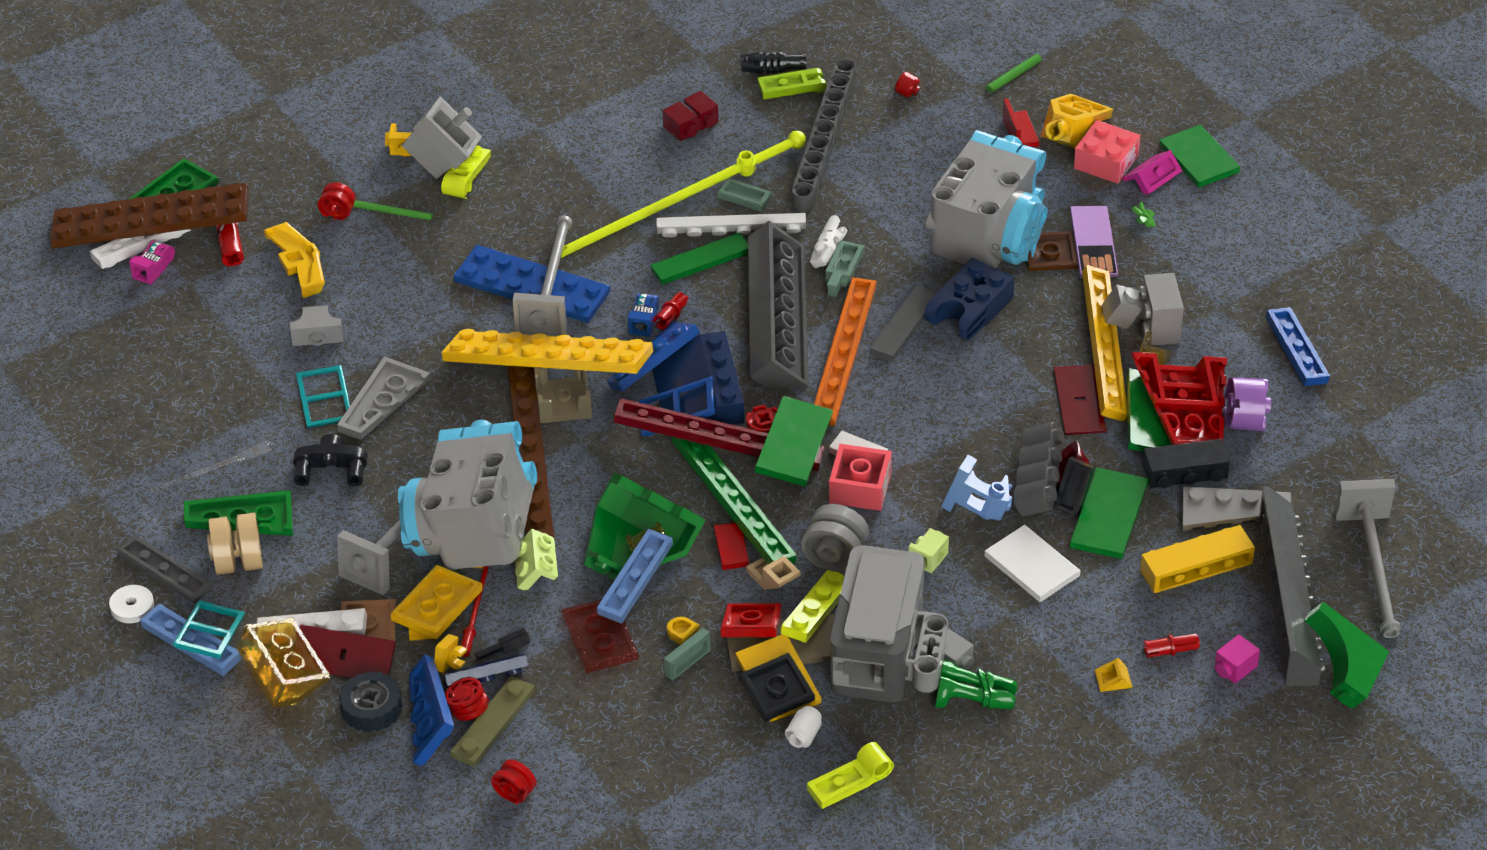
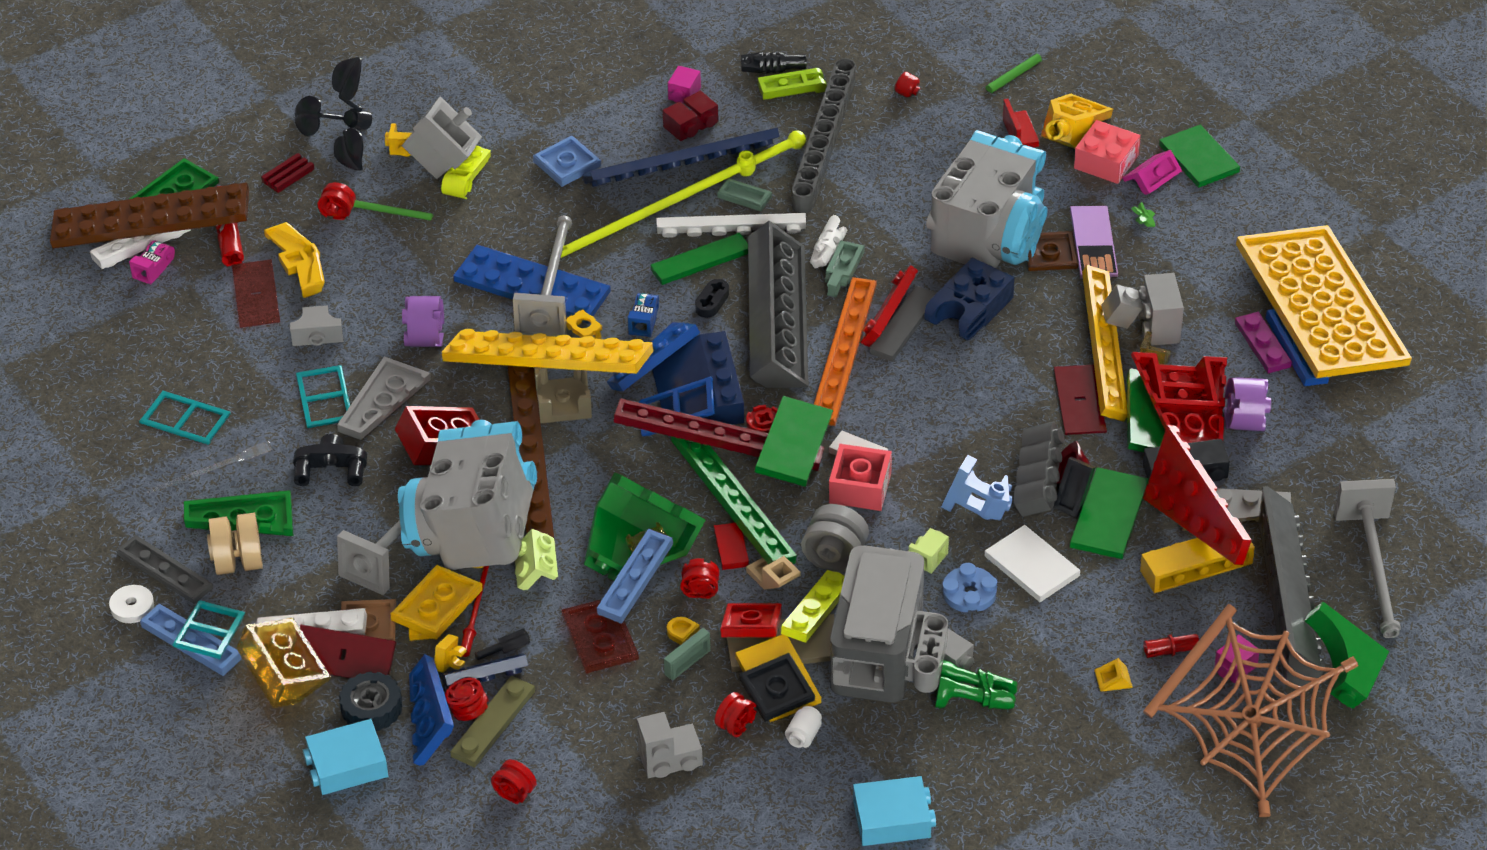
(193, 404): none -> teal window
(256, 308): none -> clear red piece
(285, 172): none -> dark red tile
(345, 757): none -> medium azure brick
(349, 147): none -> black plant
(420, 428): none -> red slope
(424, 321): none -> medium lavender brick
(566, 161): none -> medium blue plate
(593, 330): none -> yellow piece
(667, 748): none -> light grey brick
(670, 310): red axle -> none
(674, 159): none -> dark blue plate
(683, 83): none -> dark pink brick
(699, 579): none -> red wheel
(707, 295): none -> black beam
(735, 714): none -> red wheel
(869, 767): neon yellow plate -> none
(875, 327): none -> red plate
(893, 810): none -> medium azure brick
(969, 575): none -> medium blue plate
(1189, 497): none -> red wing
(1250, 710): none -> nougat animal
(1263, 342): none -> magenta plate
(1323, 301): none -> yellow plate

